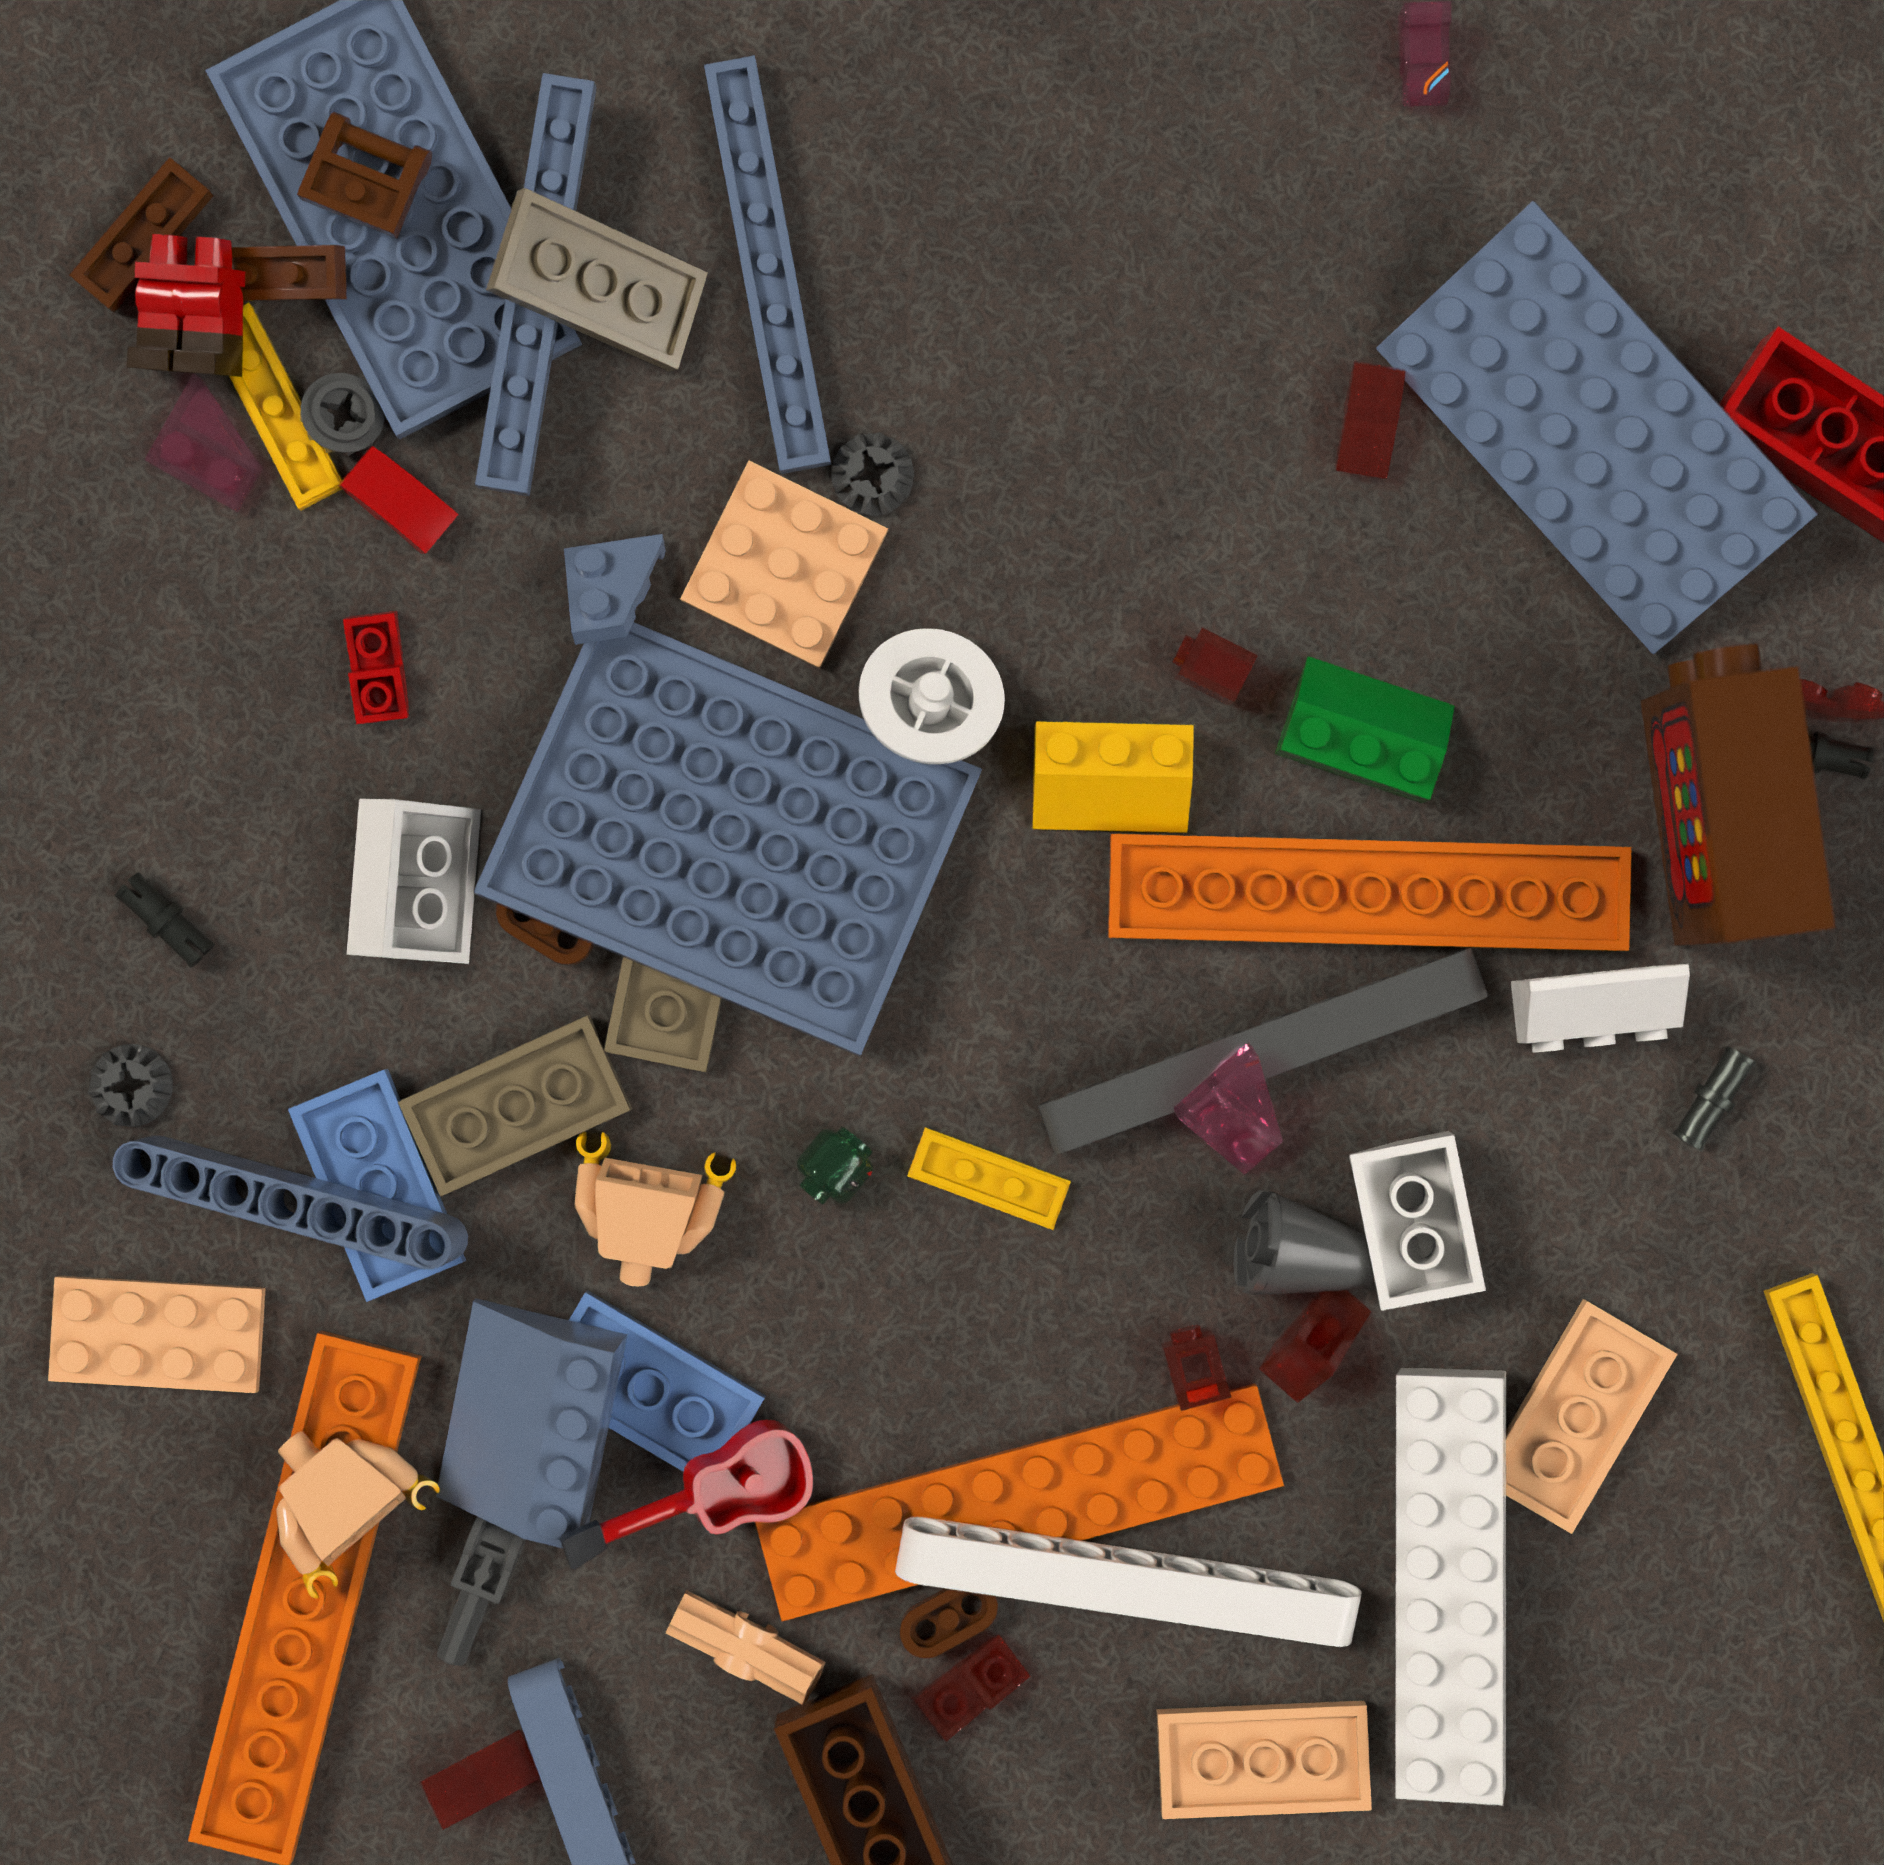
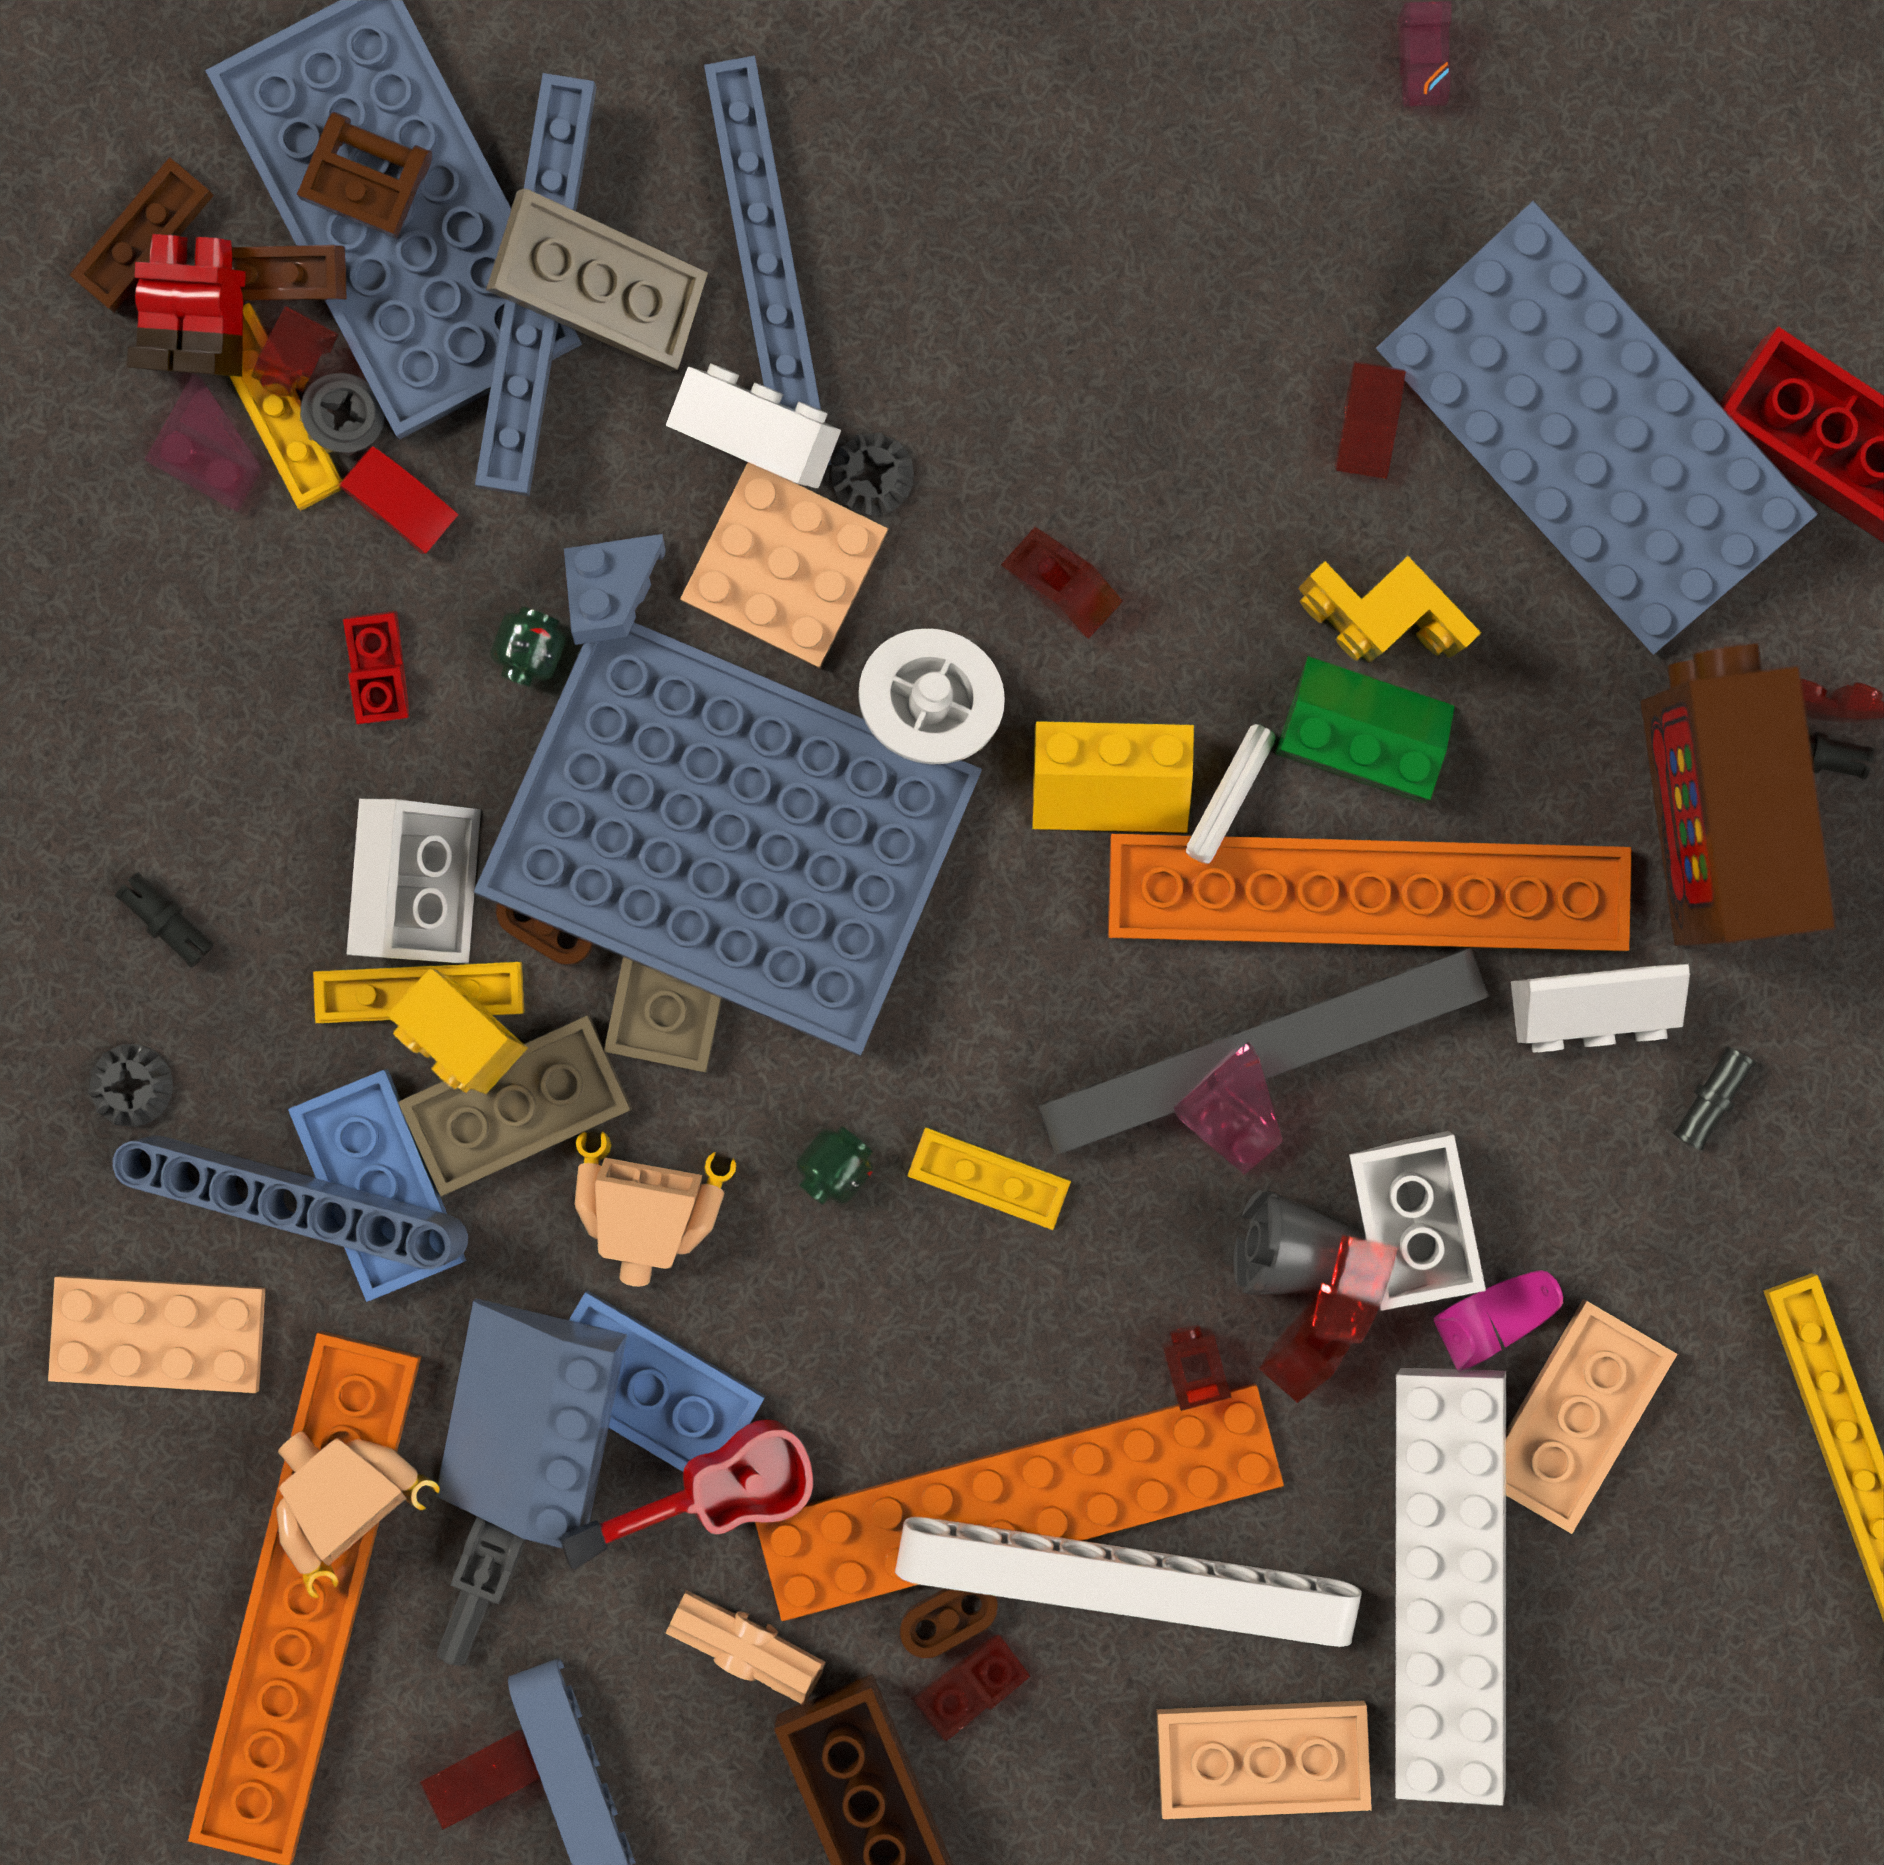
(292, 353): none -> clear red window
(375, 992): none -> yellow tile
(457, 1032): none -> yellow brick
(528, 646): none -> clear green head
(754, 425): none -> white brick
(1063, 582): none -> clear red slope
(1213, 665): clear red brick -> none
(1230, 794): none -> white axle
(1356, 1292): none -> clear red slope
(1387, 611): none -> yellow bracket
(1514, 1308): none -> dark pink piece

